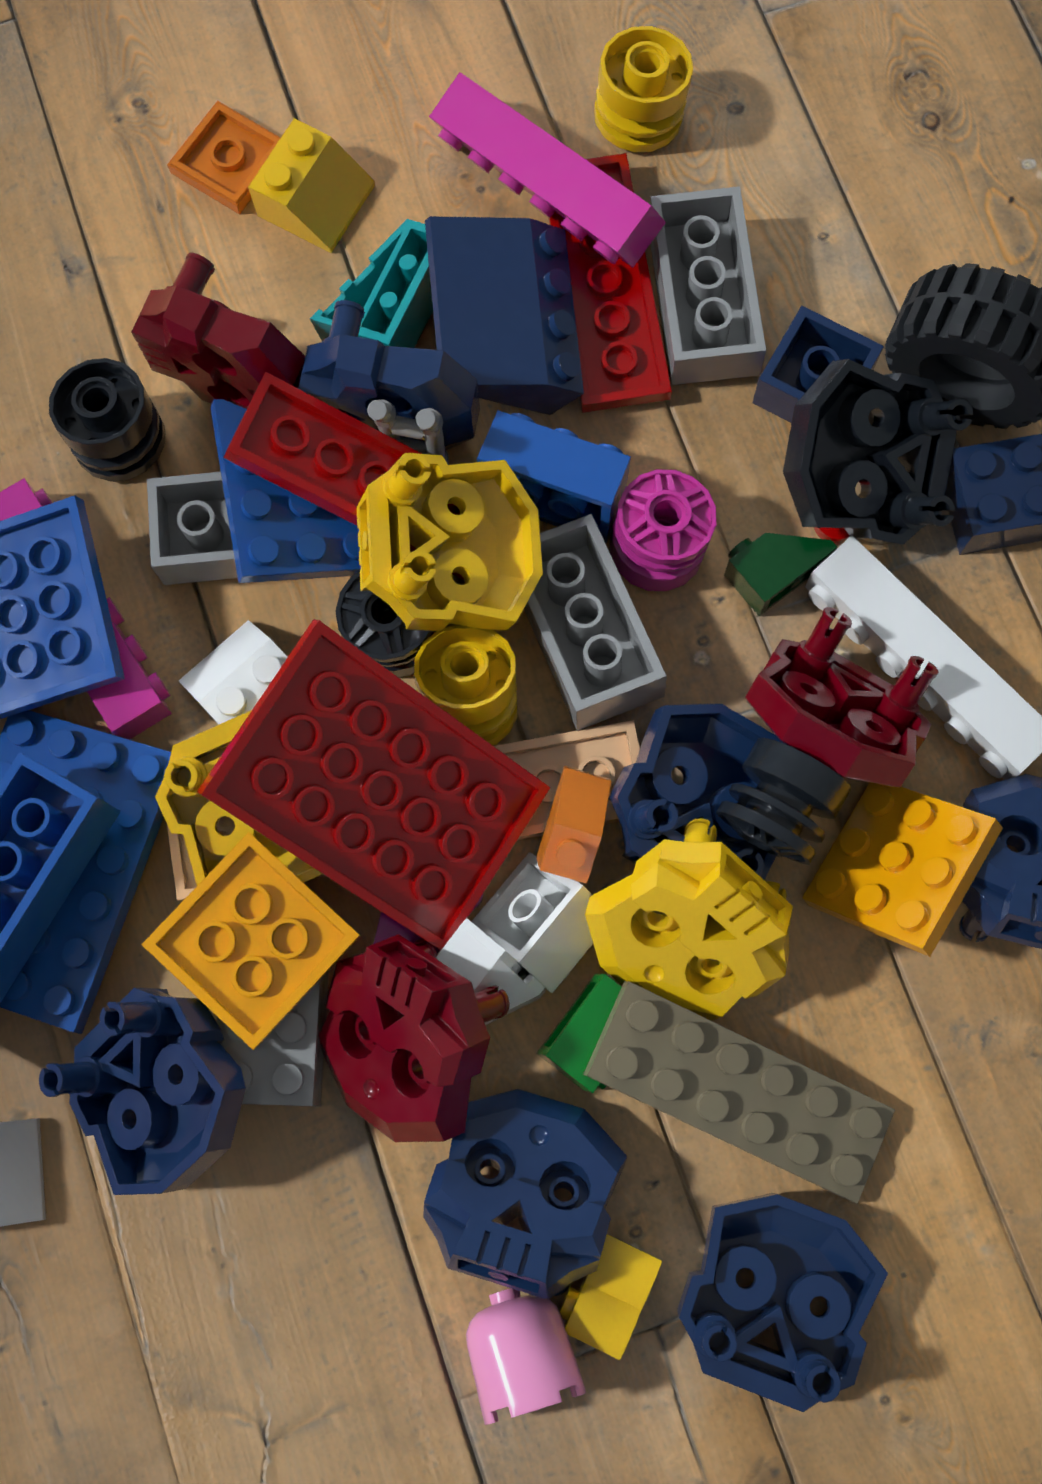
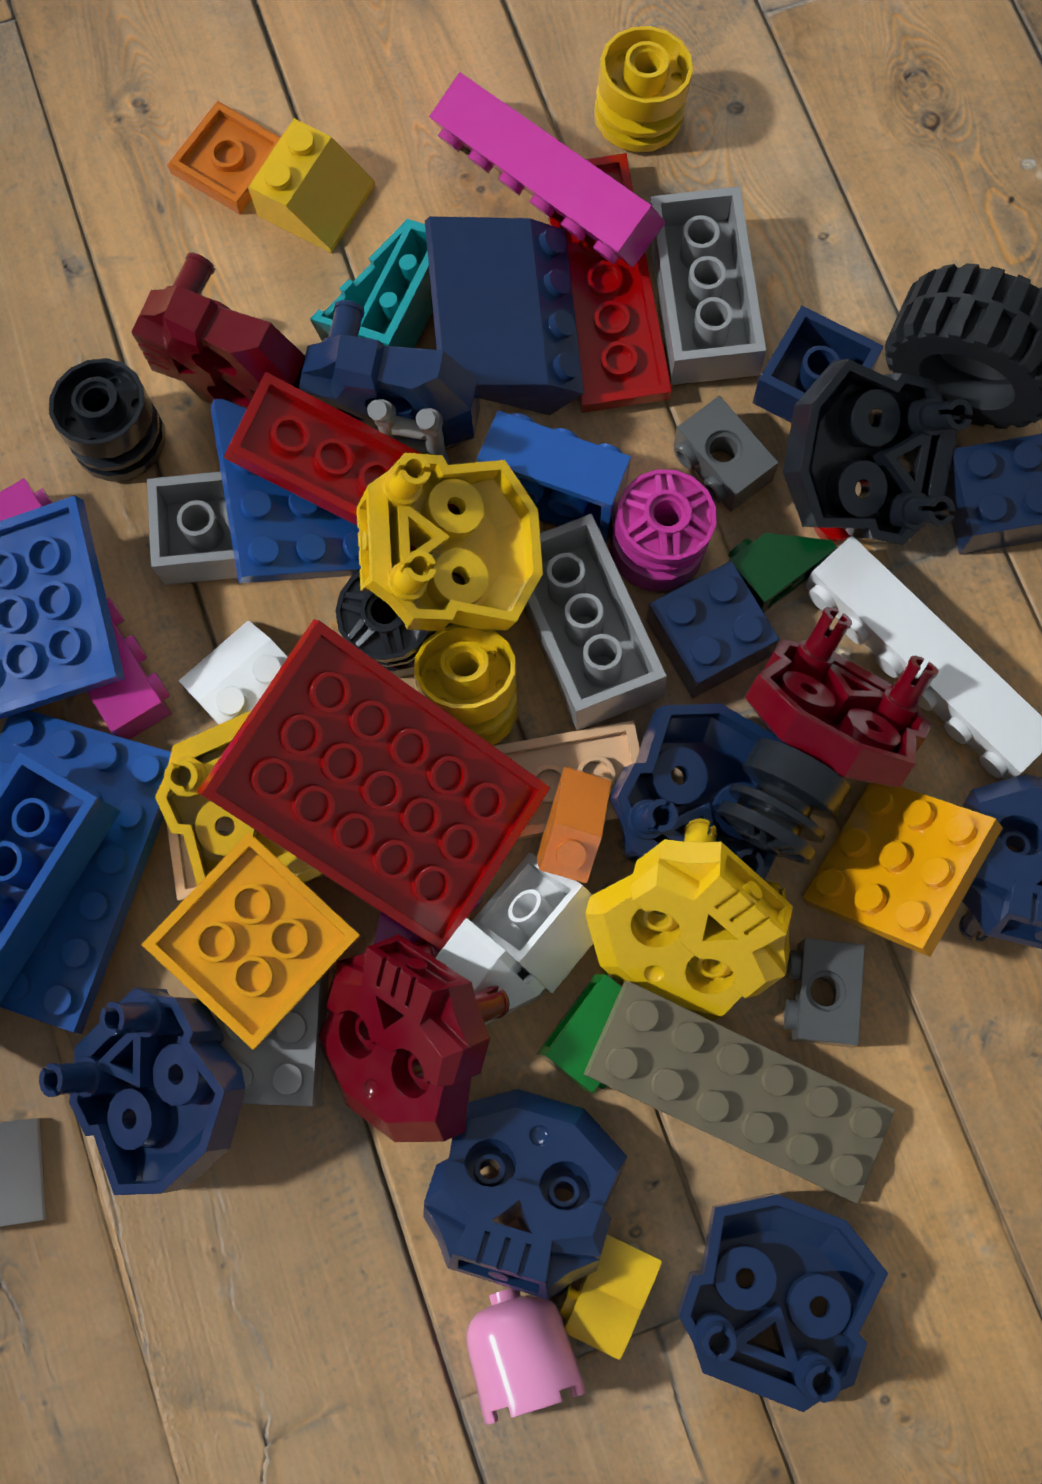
(712, 629): none -> dark blue brick
(720, 429): none -> dark grey brick
(843, 969): none -> dark grey brick

